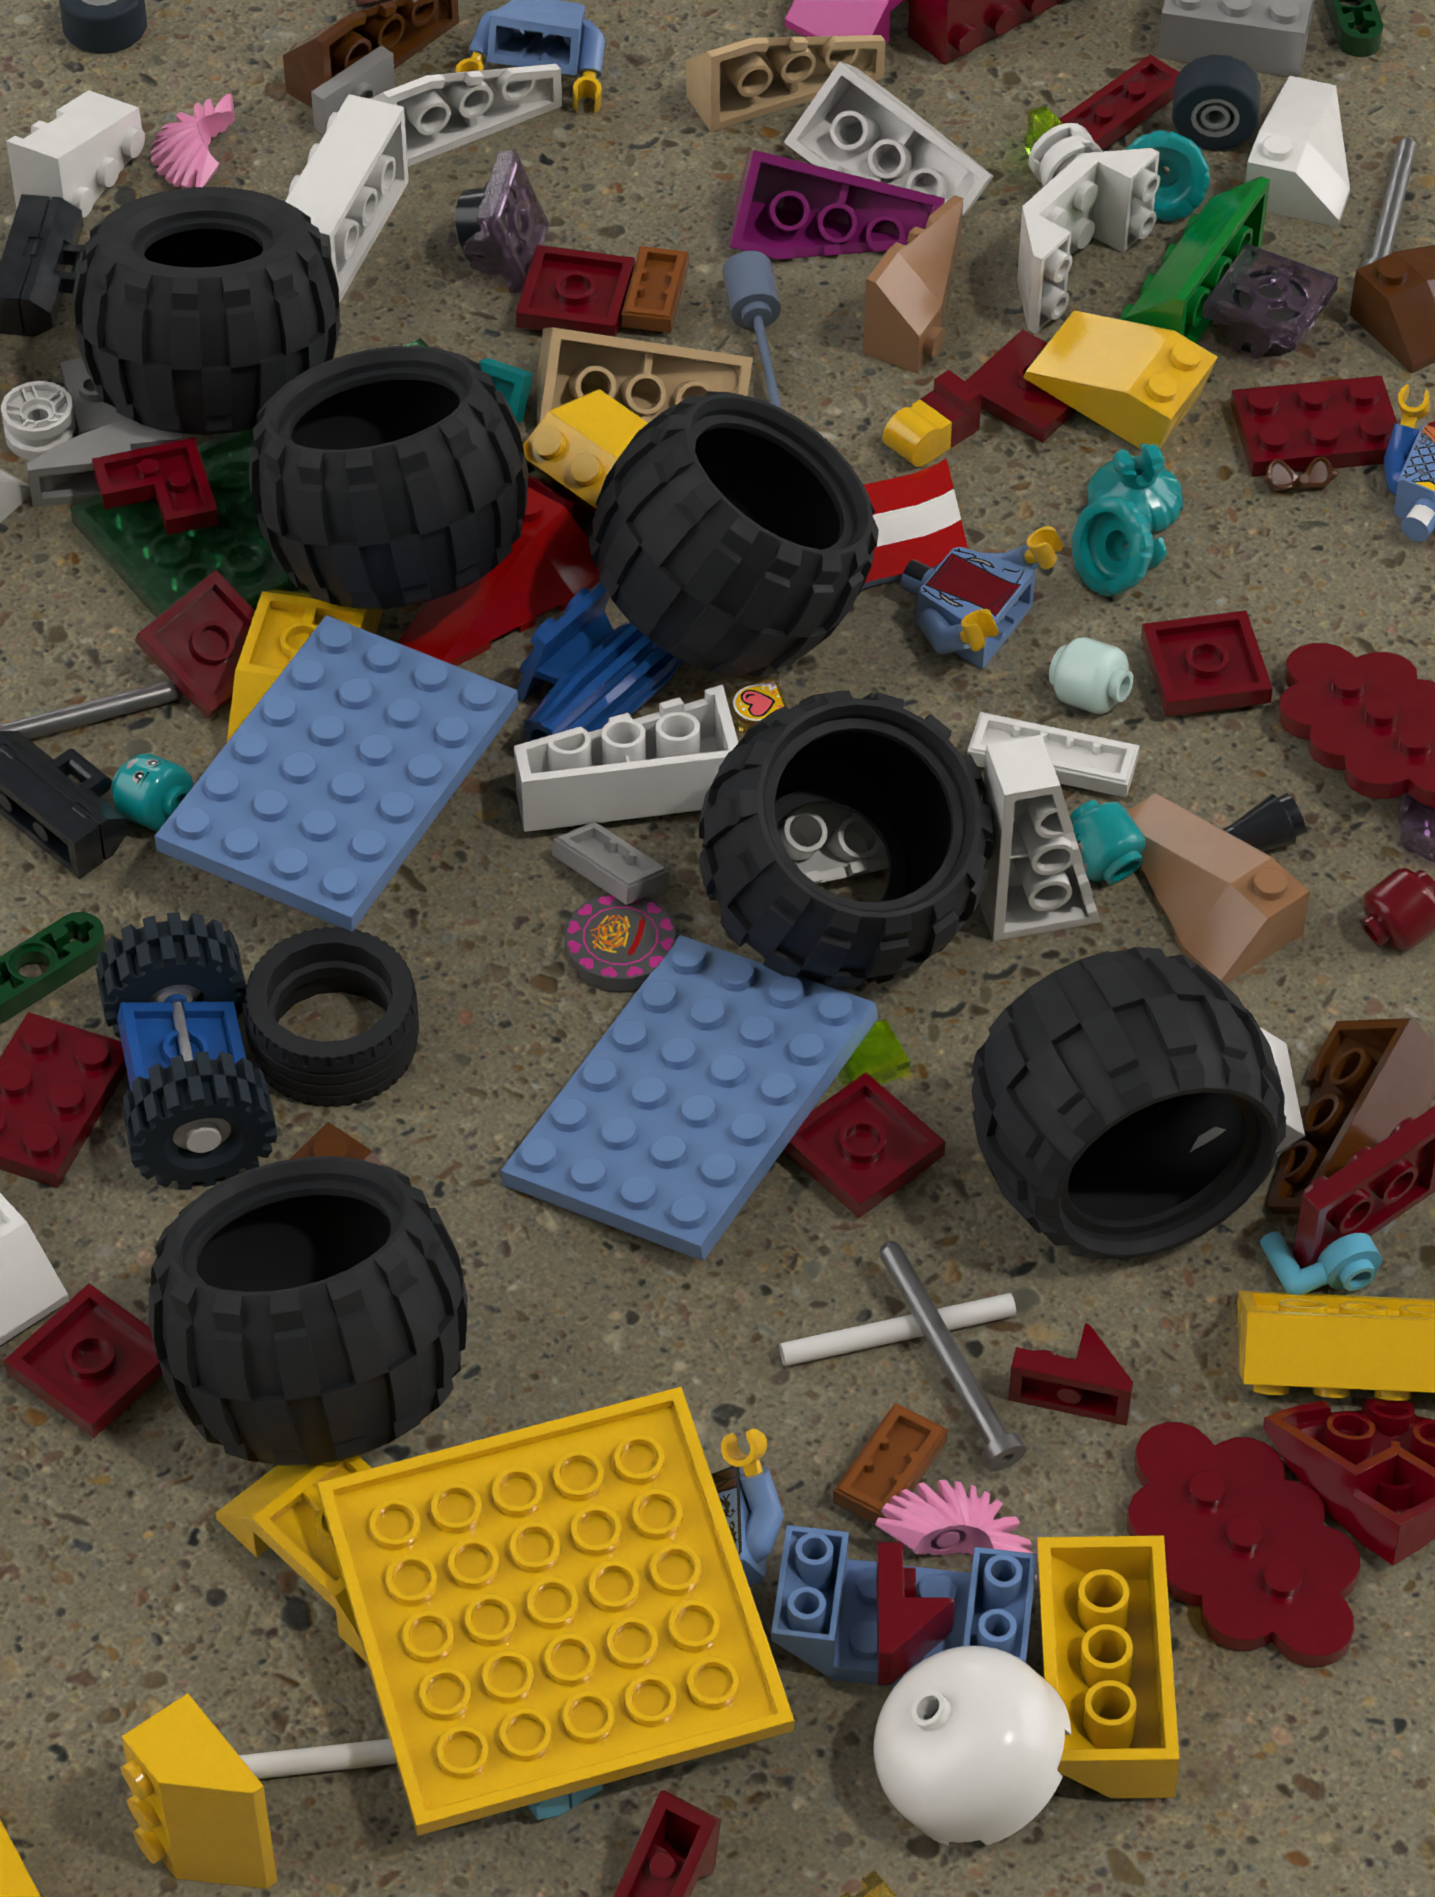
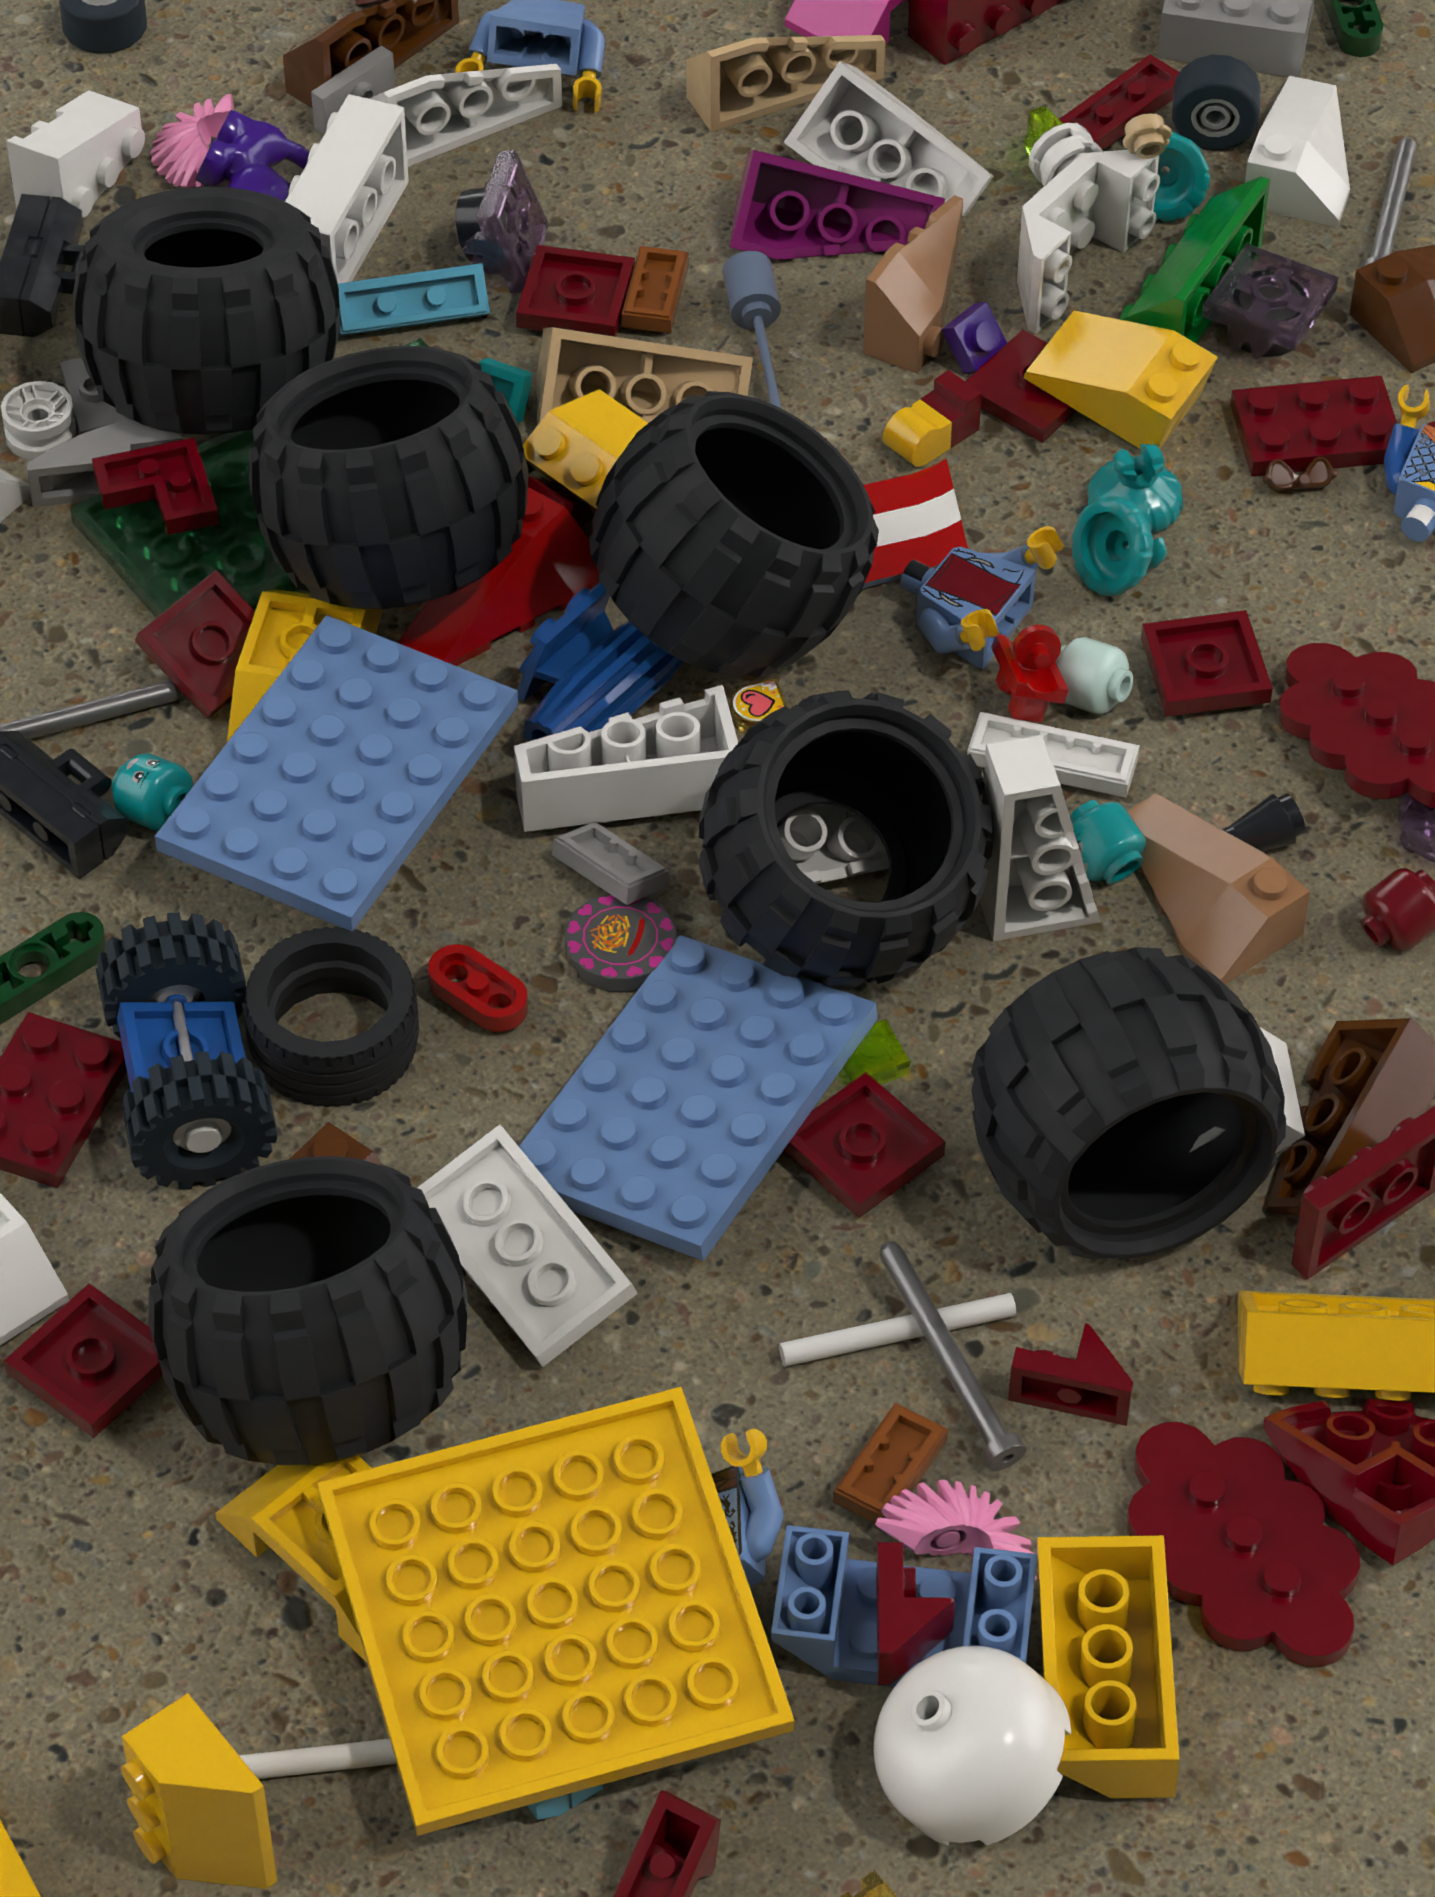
(245, 156): none -> dark purple animal
(412, 299): none -> medium azure tile
(482, 989): none -> red plate
(525, 1246): none -> white plate
(974, 337): none -> dark purple plate
(1030, 671): none -> red hips
(1146, 136): none -> tan plate
(1343, 1264): medium azure plate -> none

